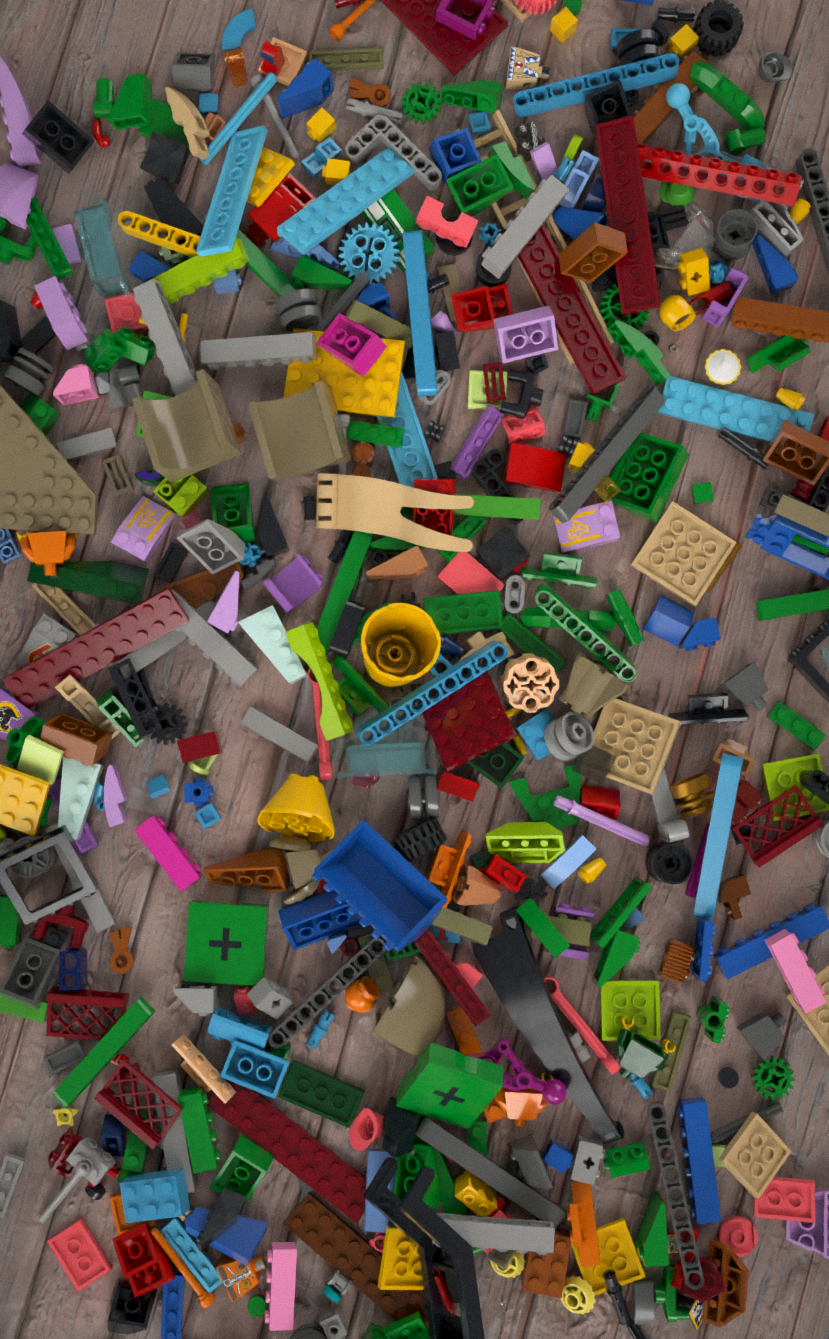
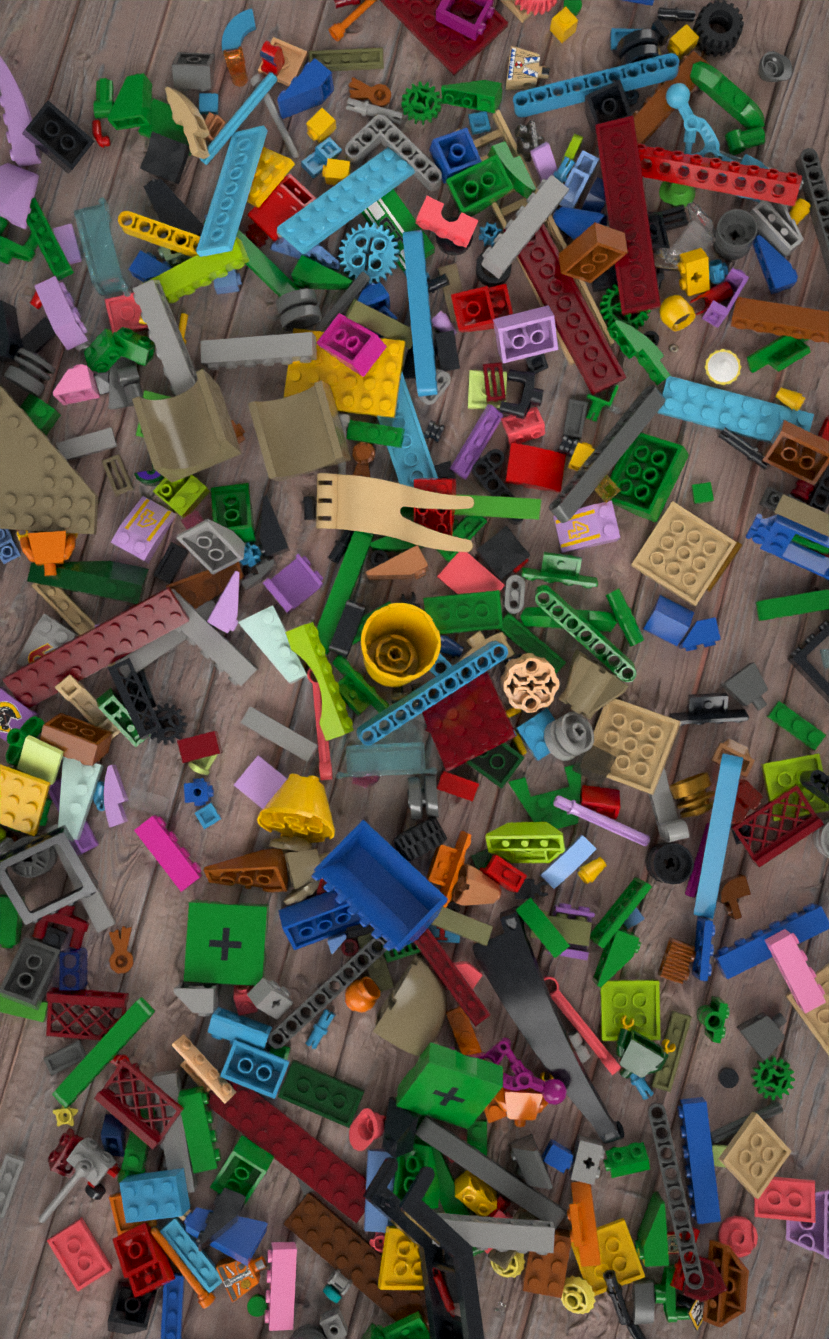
(158, 786): dark azure tile -> none
(260, 781): none -> lavender tile

